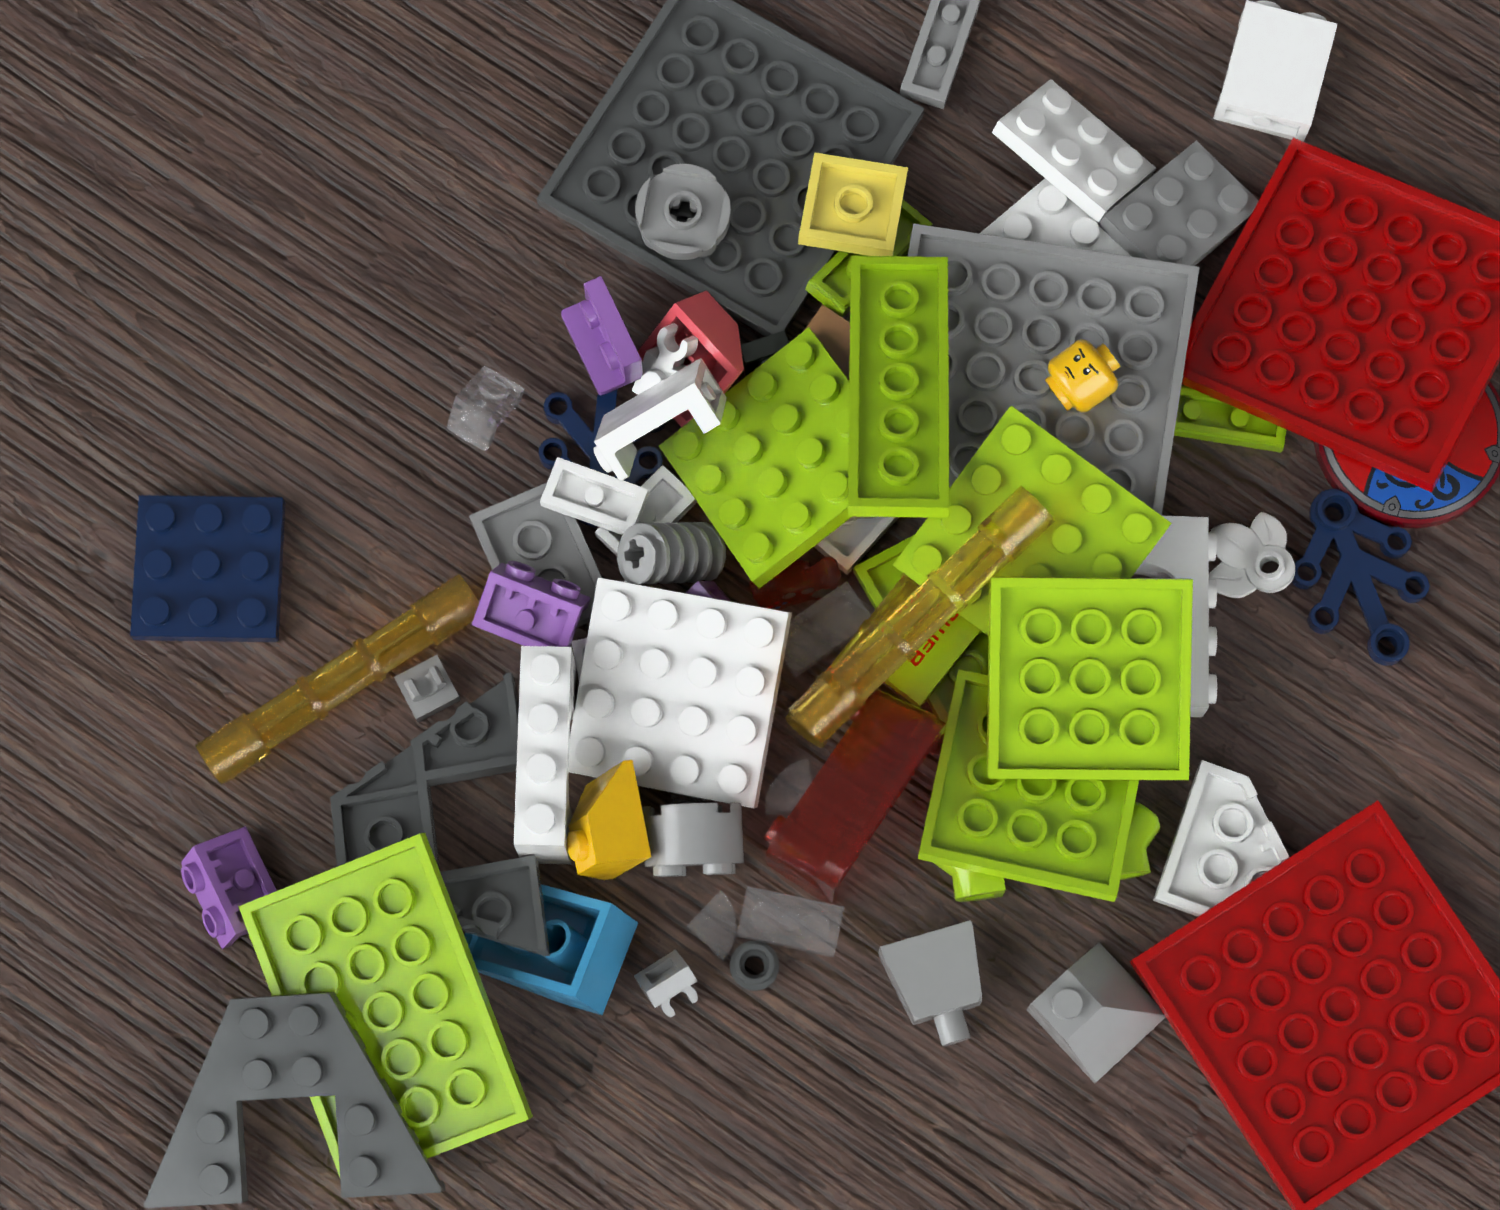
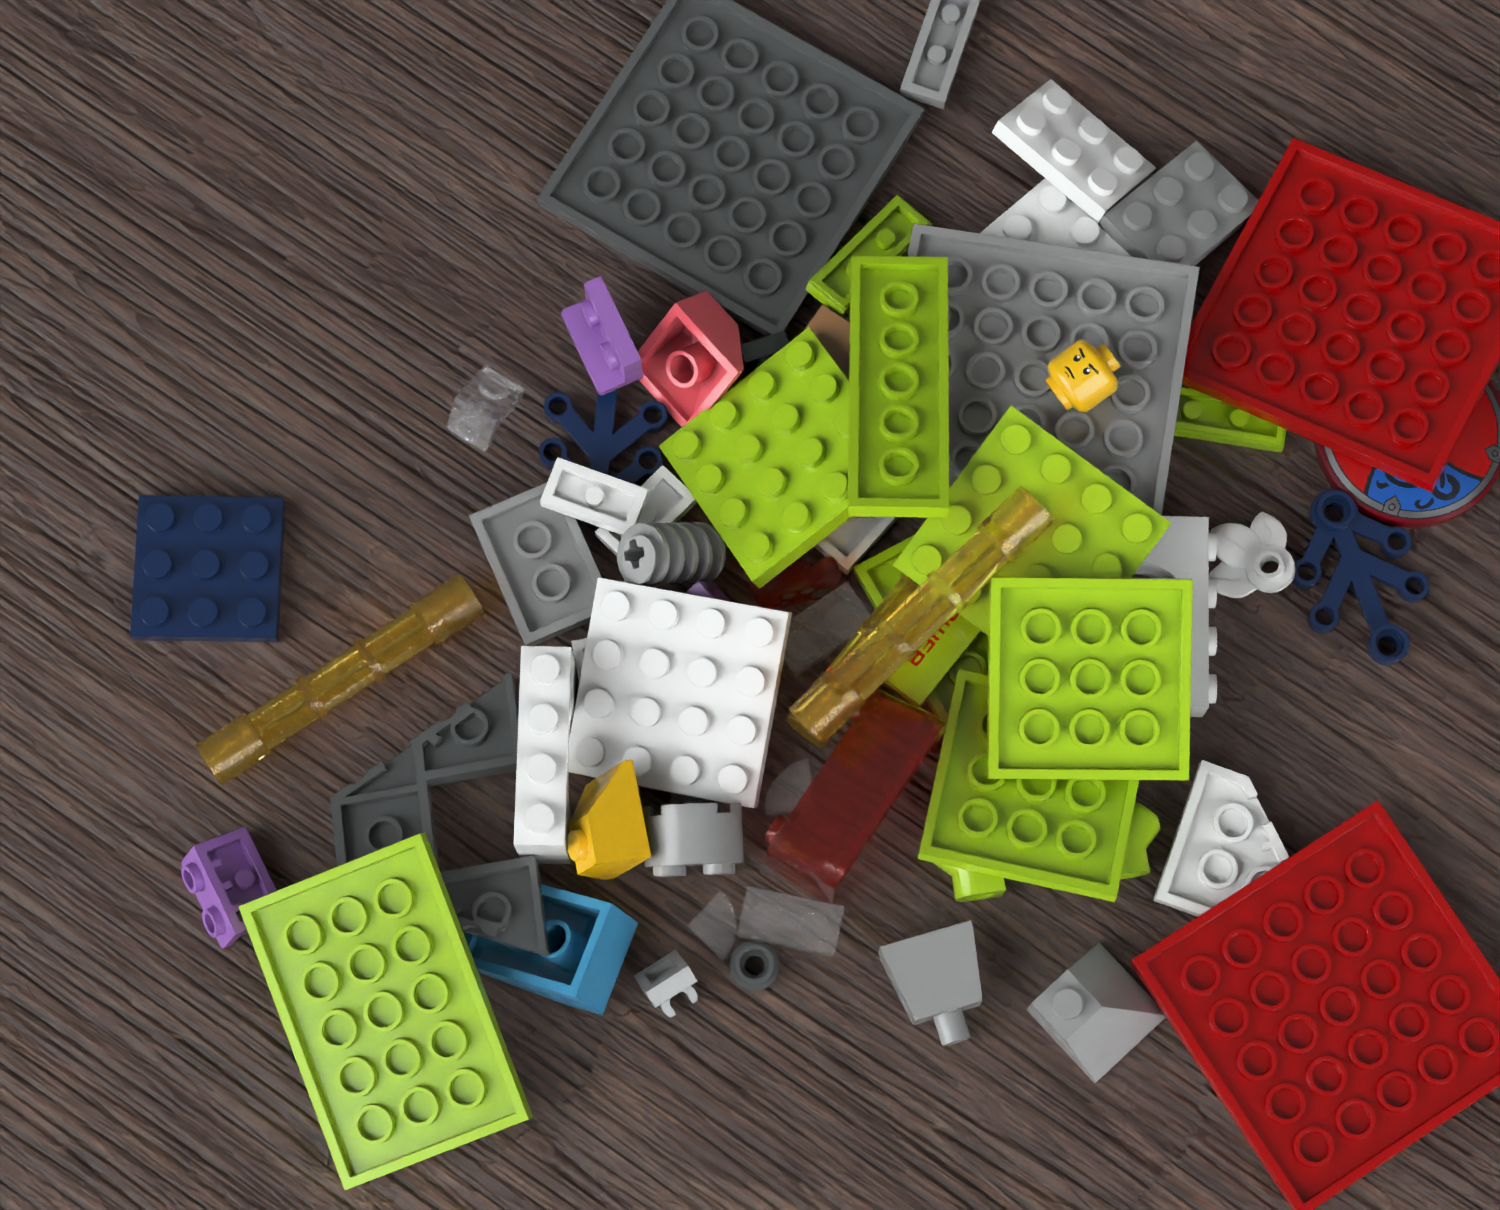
(288, 1051): dark grey wing -> none
(427, 688): light grey tile -> none
(529, 607): medium lavender bracket -> none
(664, 359): white plate -> none
(665, 192): light grey plate -> none
(687, 389): white panel -> none
(852, 205): light yellow plate -> none
(1275, 70): white panel -> none

